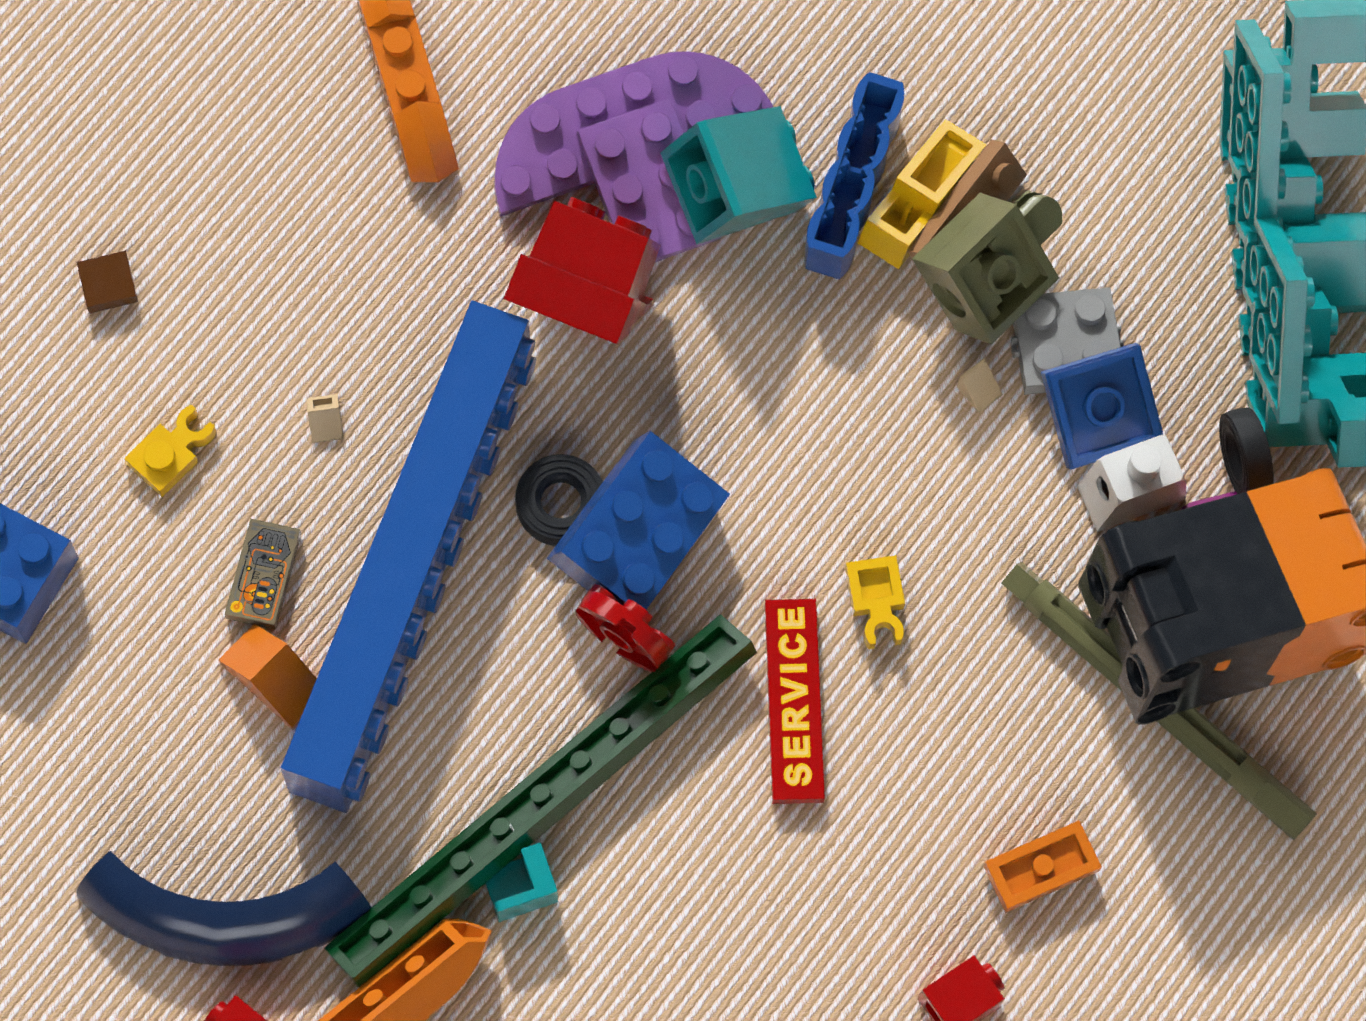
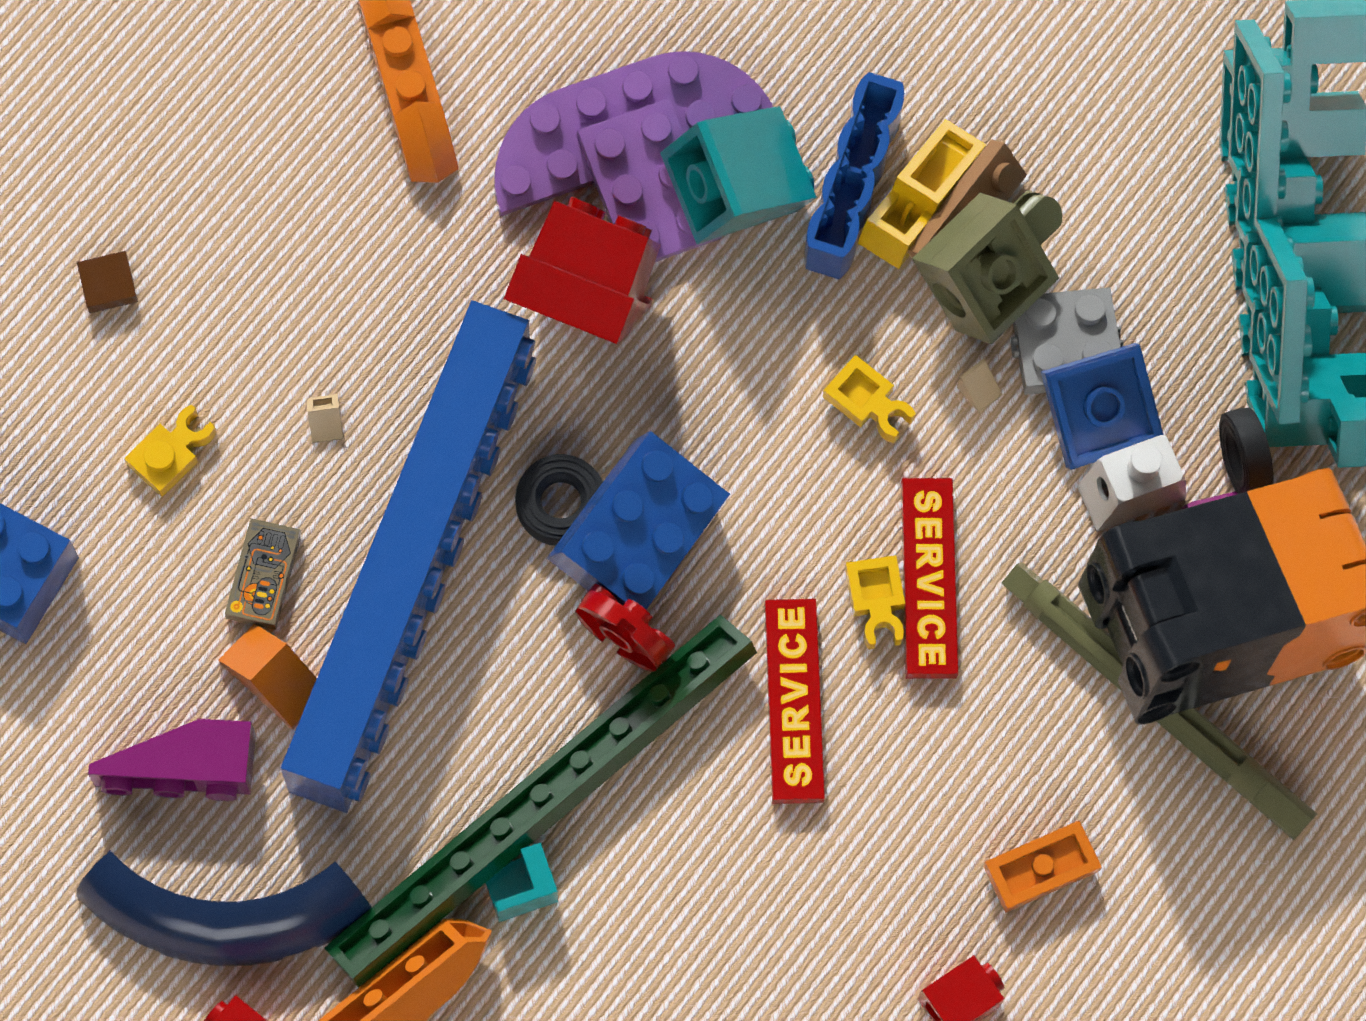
(192, 758): none -> magenta slope
(864, 394): none -> yellow plate
(929, 578): none -> red tile

